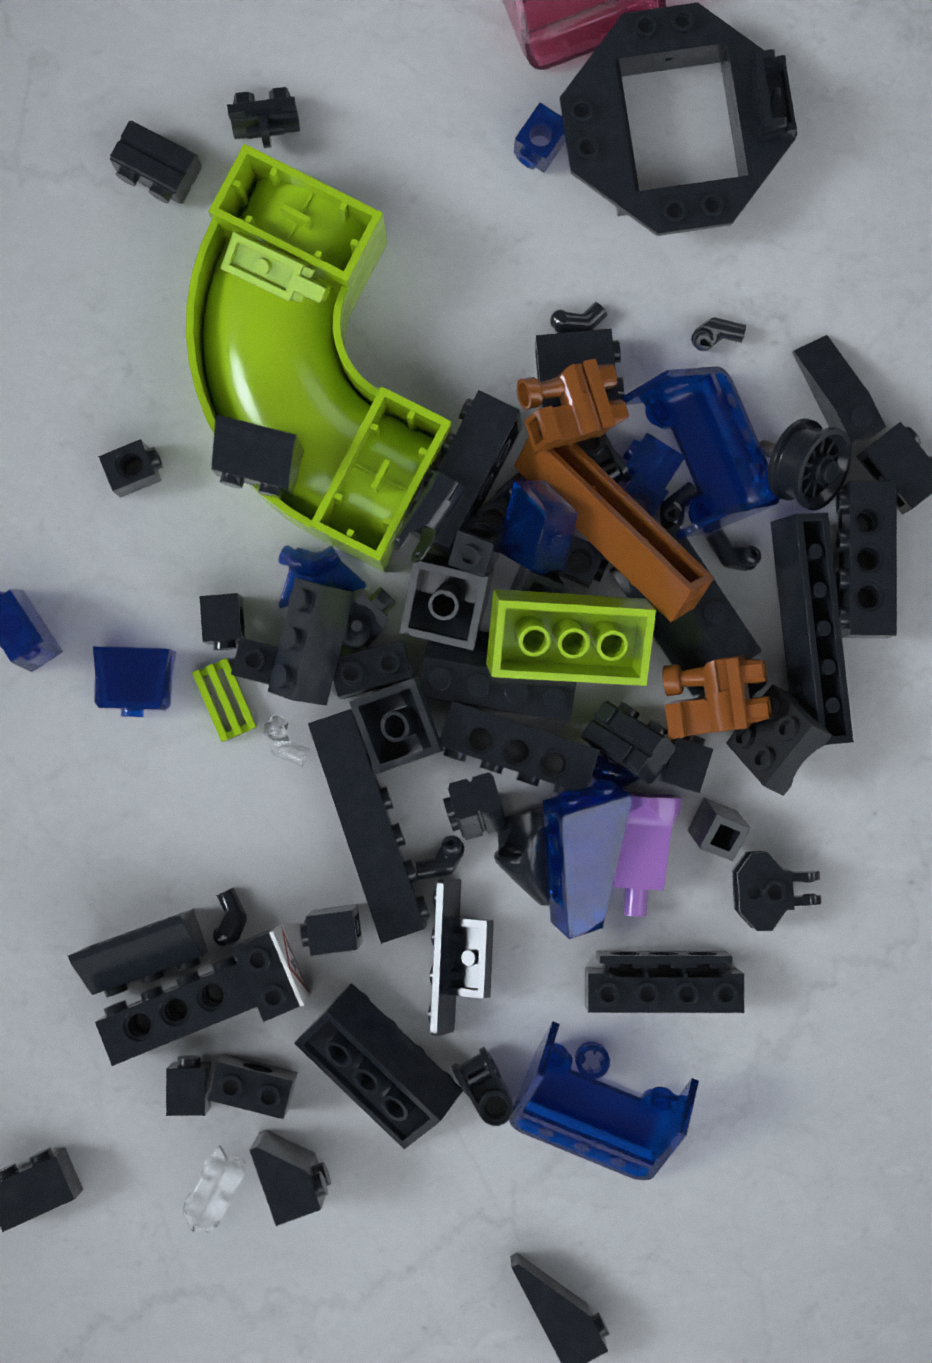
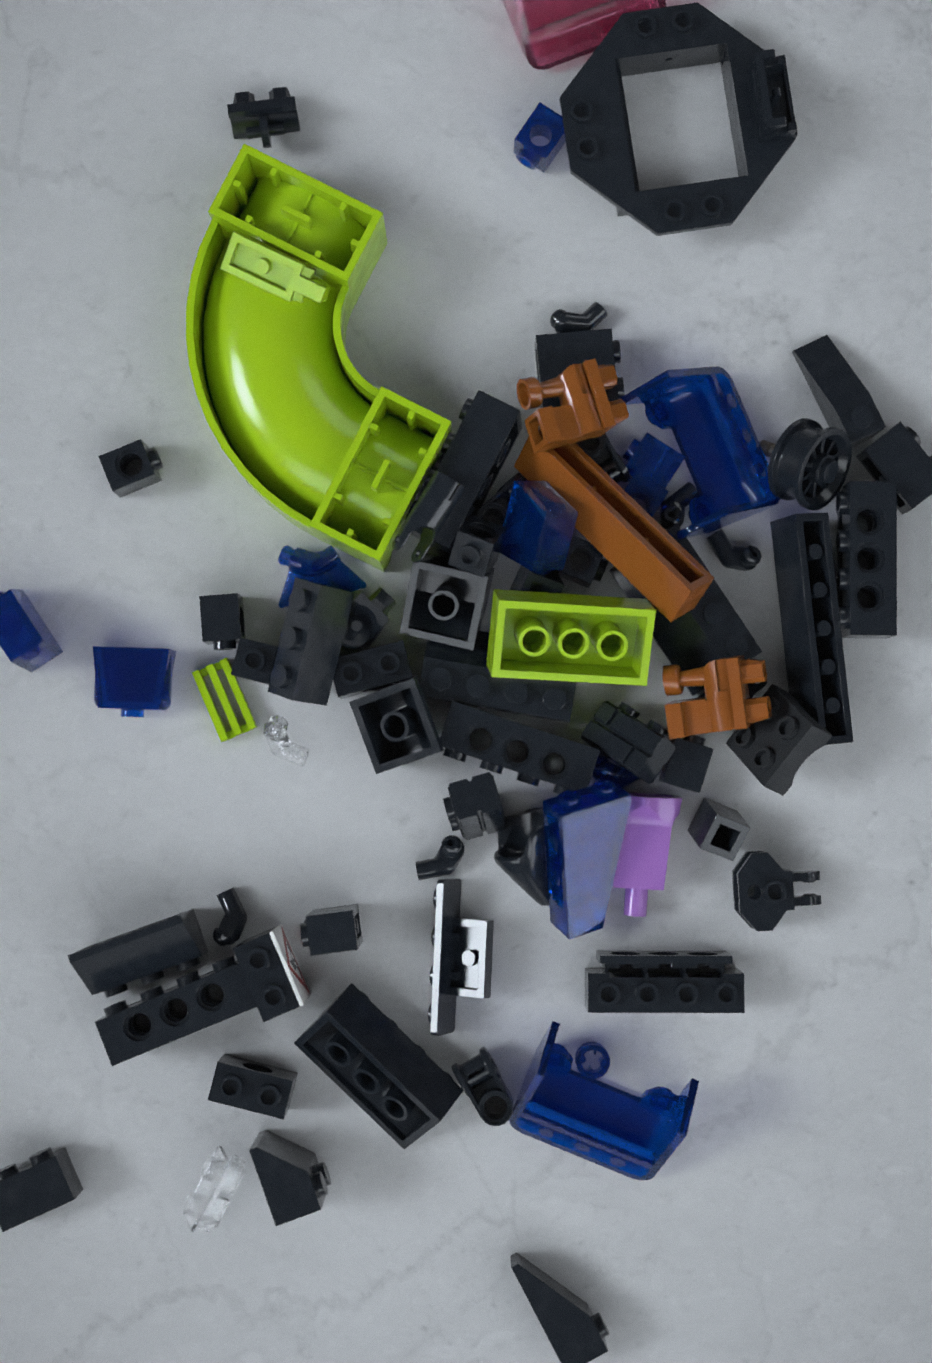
(155, 163): black brick -> none
(188, 1086): black brick -> none
(255, 456): black slope -> none
(368, 827): black brick -> none
(715, 330): black arm -> none

